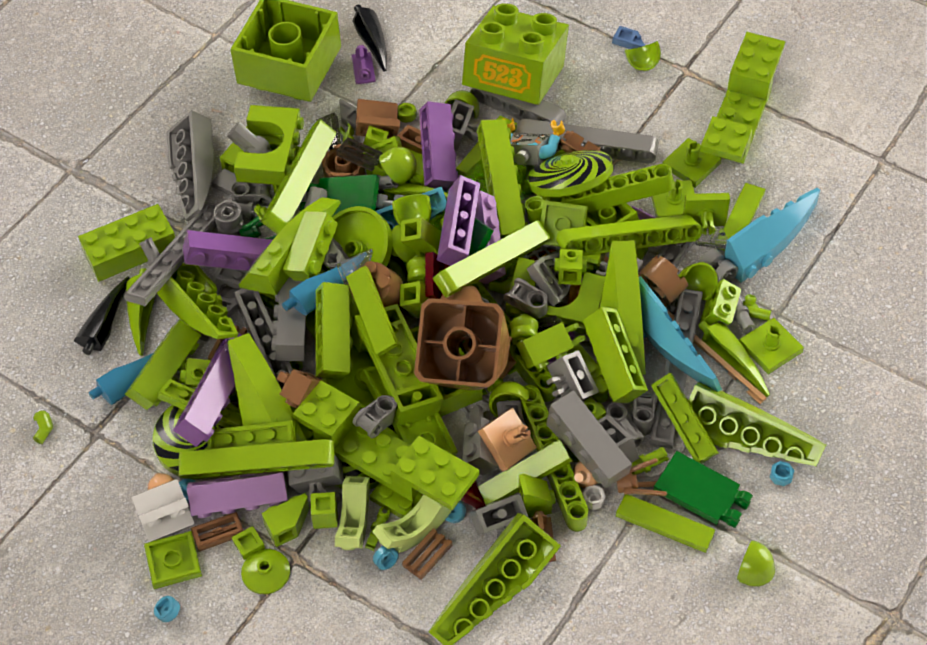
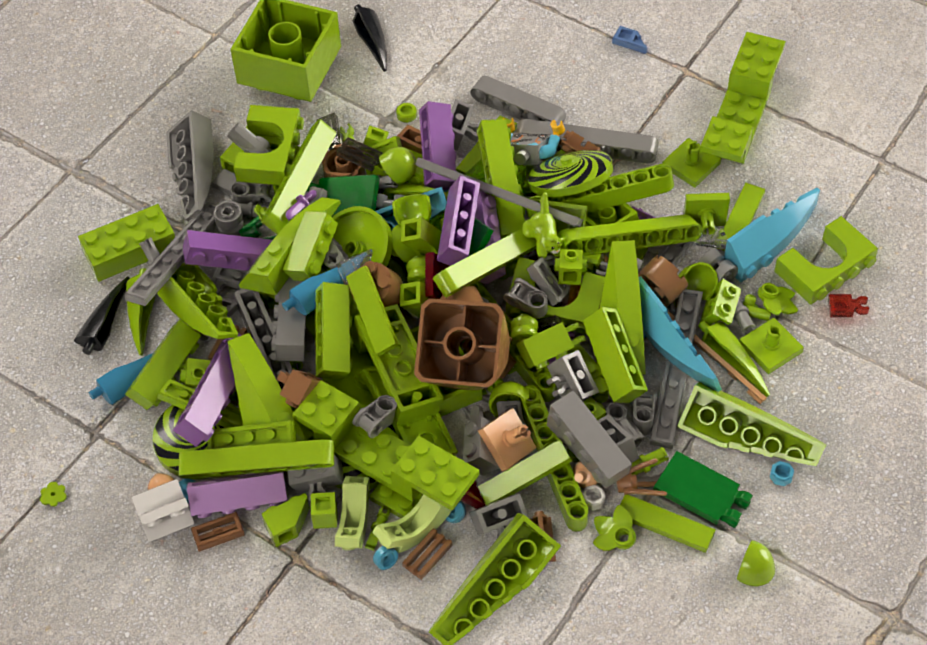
(45, 426): lime arm -> none
(53, 494): none -> lime plant
(166, 609): medium azure tile -> none
(172, 560): lime tile -> none
(248, 542): lime tile -> none
(266, 580): lime dish -> none
(302, 203): none -> medium lavender piece
(348, 113): light grey tile -> none
(363, 65): medium lavender hinge -> none
(377, 114): medium nougat bracket -> none
(466, 97): lime helmet -> none
(498, 192): none -> light grey tile
(501, 287): lime arm -> none
(515, 53): lime brick -> none
(535, 495): lime slope -> none
(543, 229): none -> lime animal
(613, 528): none -> lime plate
(644, 57): lime helmet -> none
(673, 201): lime tile -> none
(684, 418): lime tile -> none
(777, 299): none -> lime plate
(816, 282): none -> lime arch
(844, 306): none -> clear red plate

